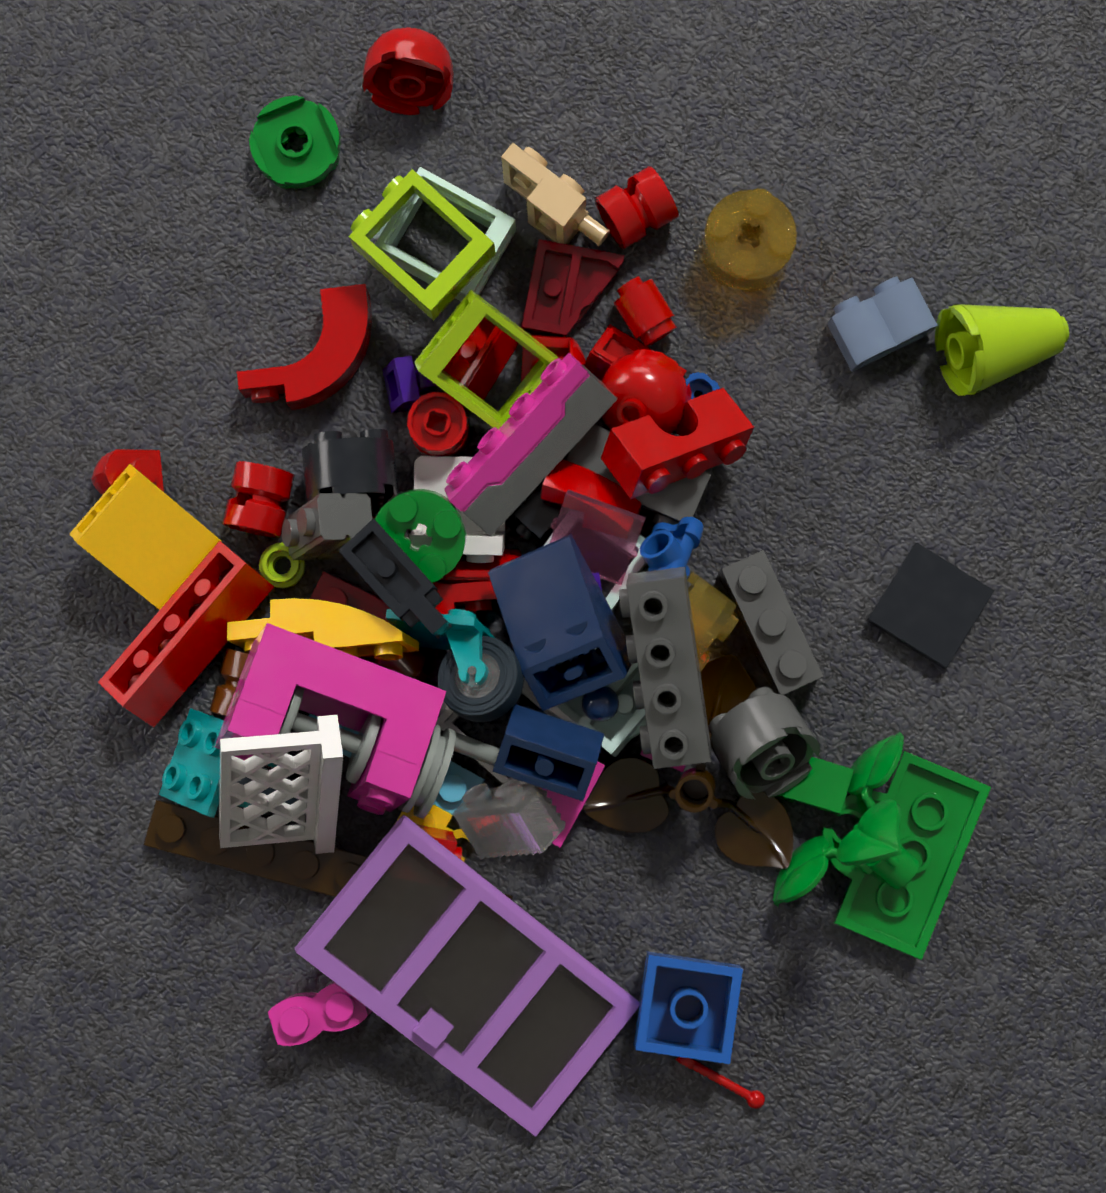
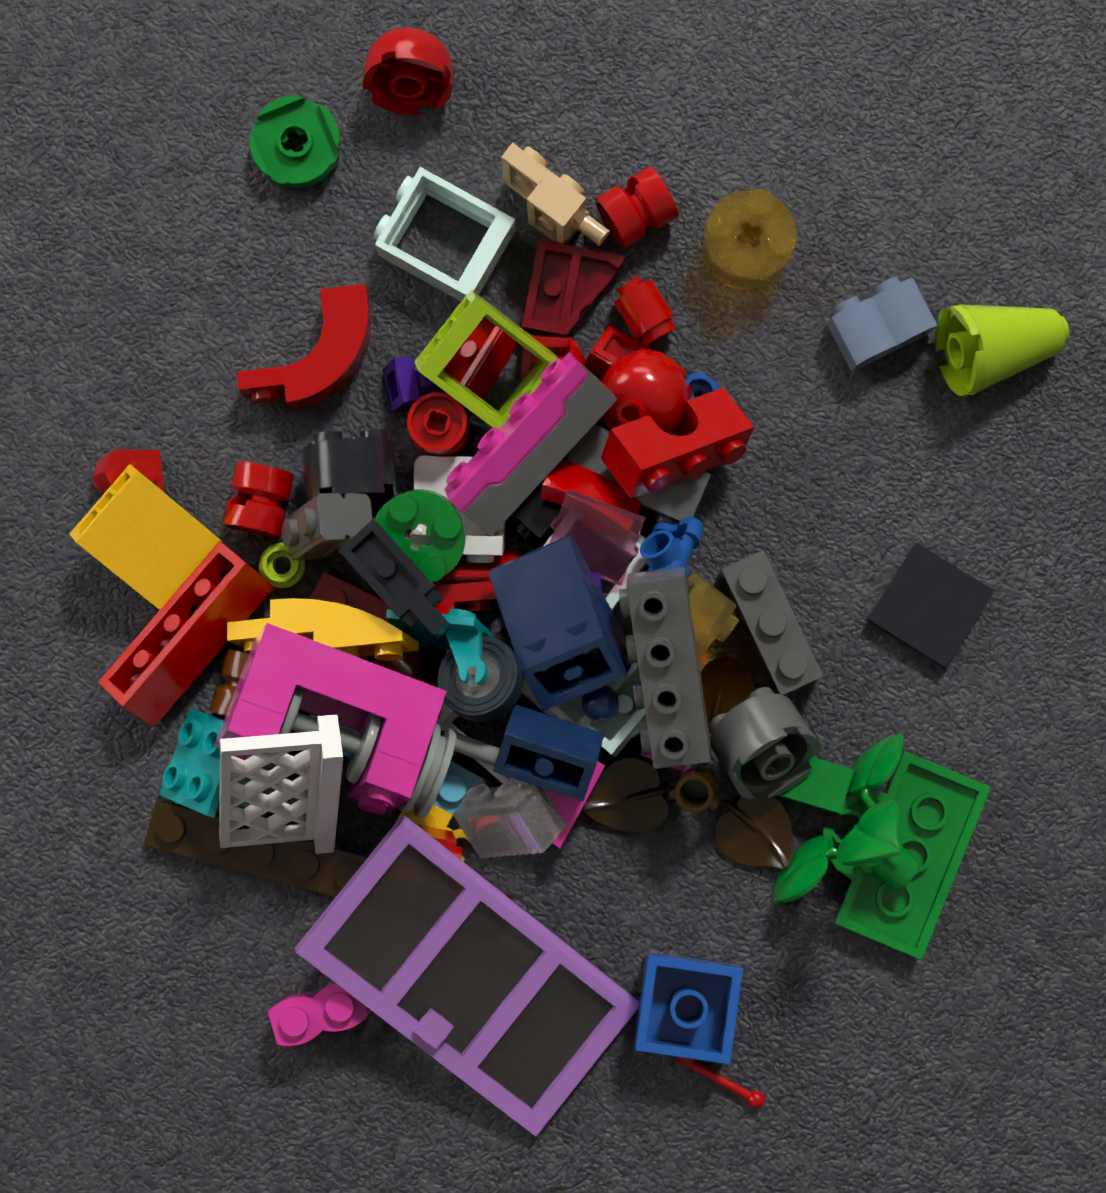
(454, 276): lime window -> none

